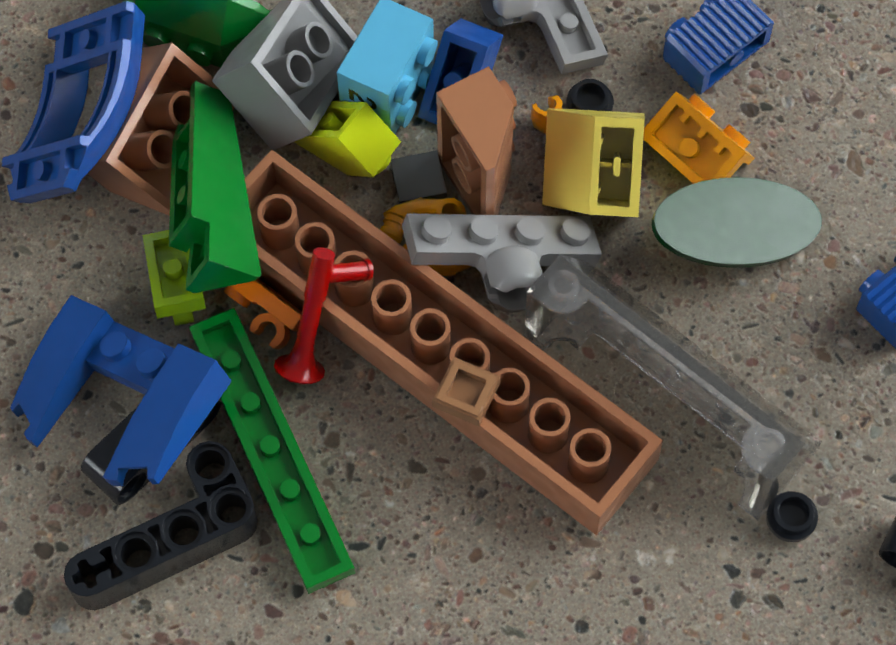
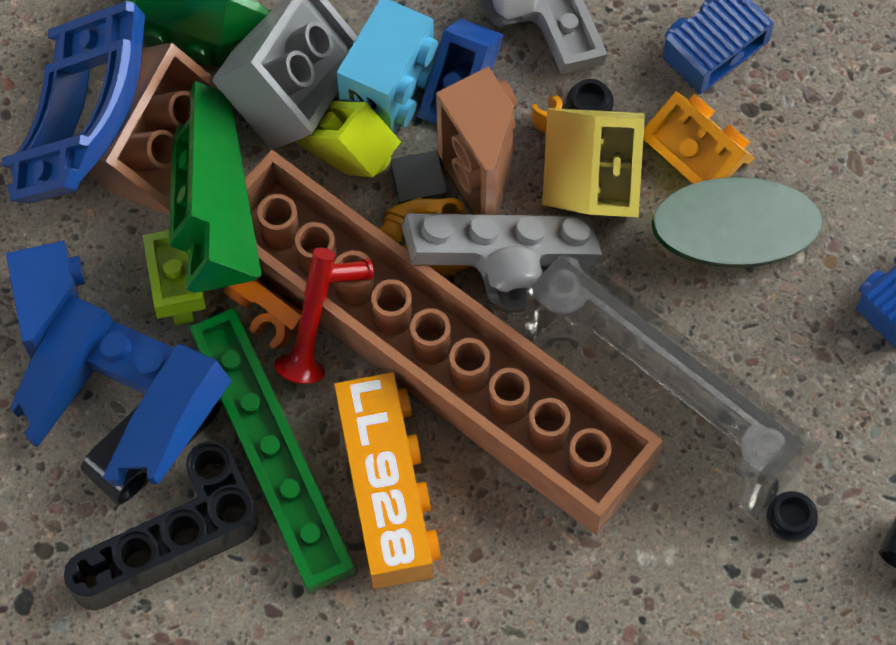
(41, 285): none -> blue slope
(385, 481): none -> light orange brick
(466, 391): medium nougat tile -> none

